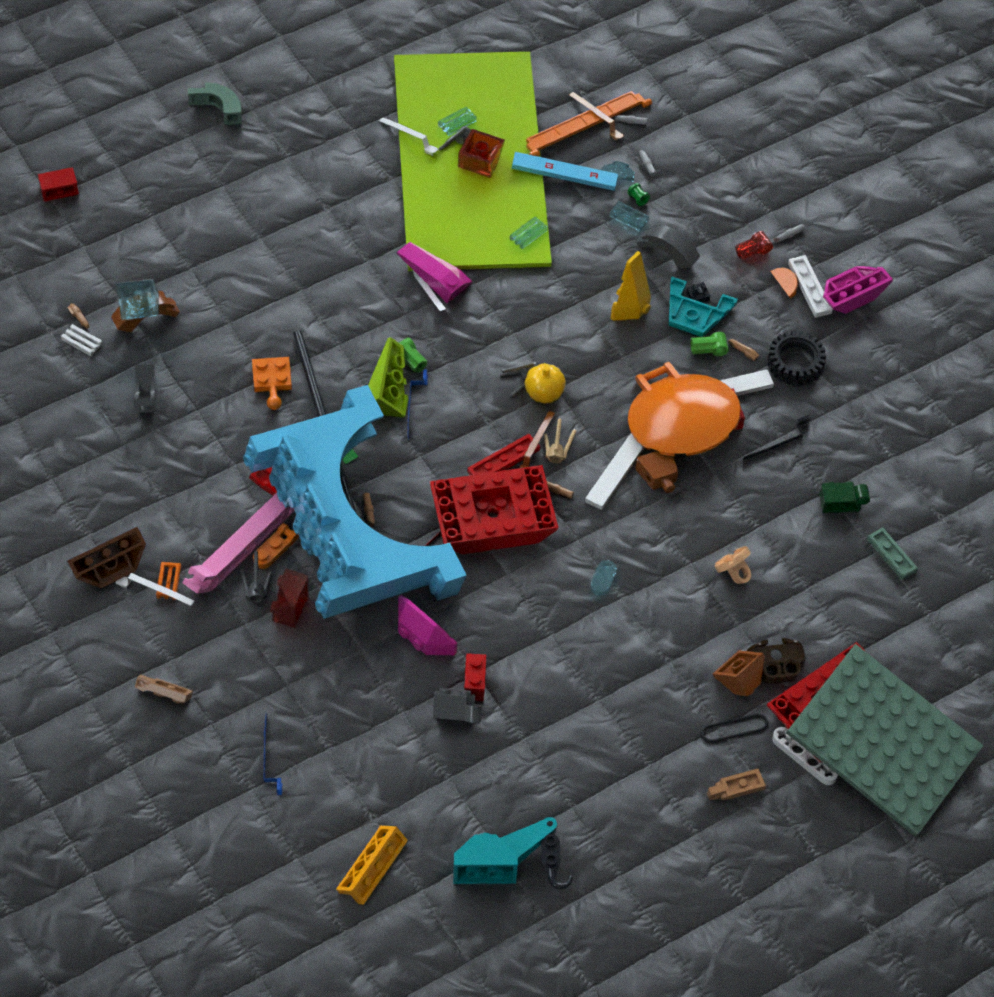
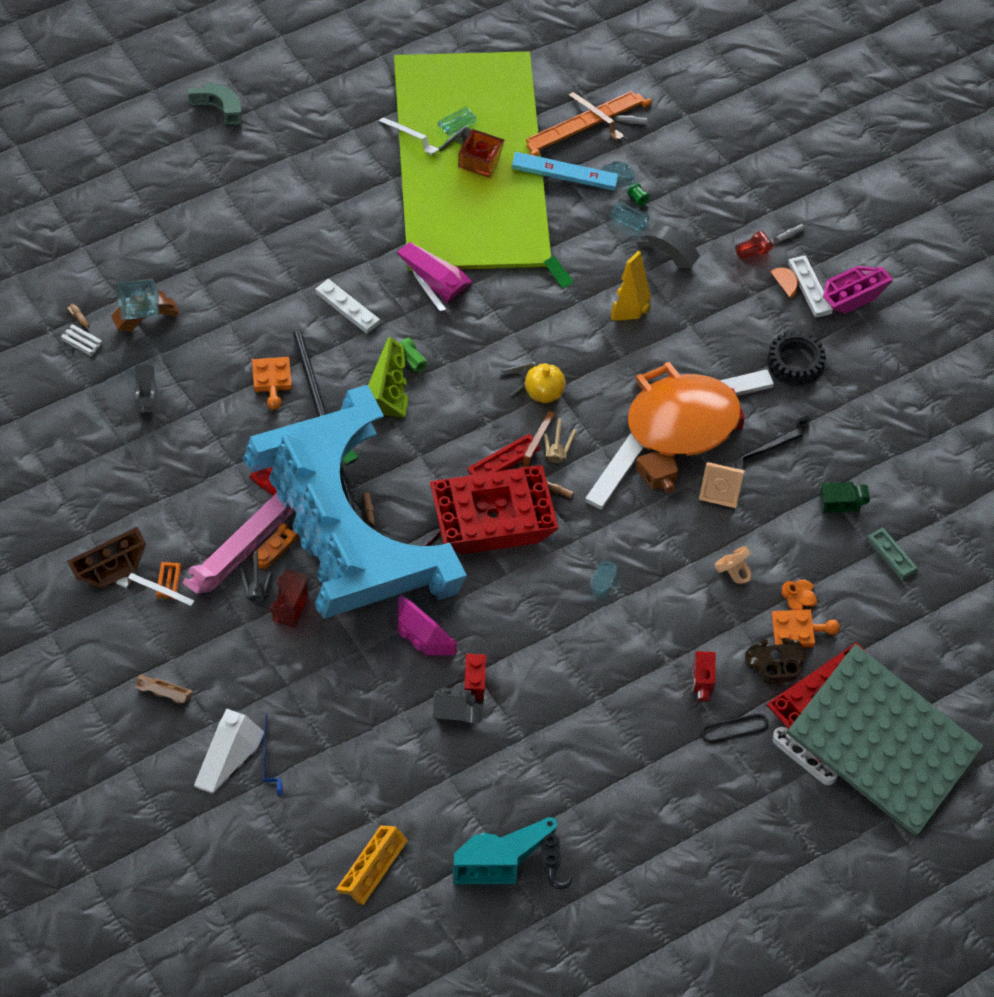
(58, 184): red brick -> none
(232, 744): none -> white wedge
(347, 306): none -> white plate
(424, 382): blue piece -> none
(531, 234): clear light blue tile -> none
(558, 272): none -> green sticker
(647, 163): light grey piece -> none
(694, 315): teal wing -> none
(698, 292): black tile -> none
(704, 674): none -> red torso
(714, 344): bright green piece -> none
(721, 485): none -> light nougat tile
(737, 785): medium nougat hinge -> none
(741, 672): dark orange slope -> none
(749, 352): medium nougat piece -> none
(799, 626): none -> orange plate
(800, 595): none -> orange plate

